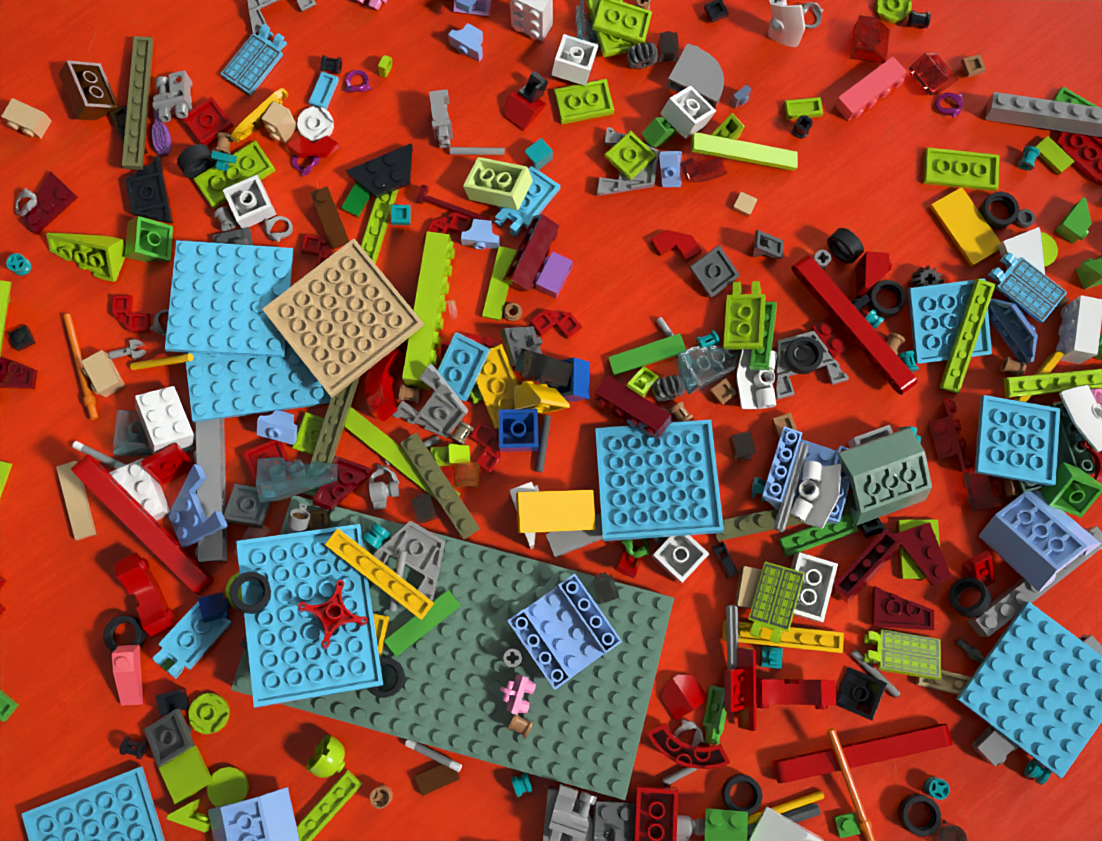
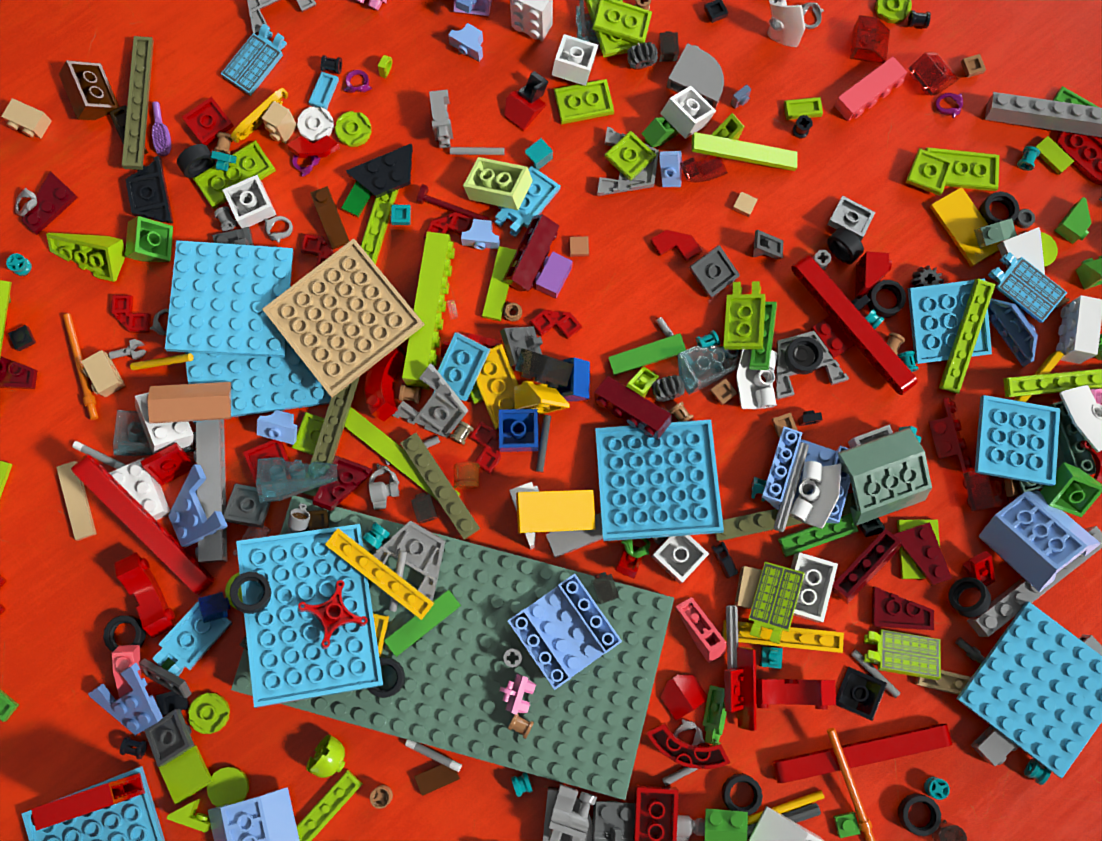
(87, 801): none -> red brick
(133, 710): none -> medium blue wing
(165, 678): none -> dark grey tile
(176, 101): light grey hips -> none
(189, 402): none -> nougat slope
(353, 129): none -> lime tile
(451, 454): lime slope -> none
(579, 246): none -> nougat tile
(702, 631): none -> coral slope
(742, 446): clear smoke brick -> none
(809, 418): none -> black plate
(852, 217): none -> hinge
(929, 172): none -> lime tile
(995, 233): none -> sand green slope
(1013, 367): medium nougat bush -> none

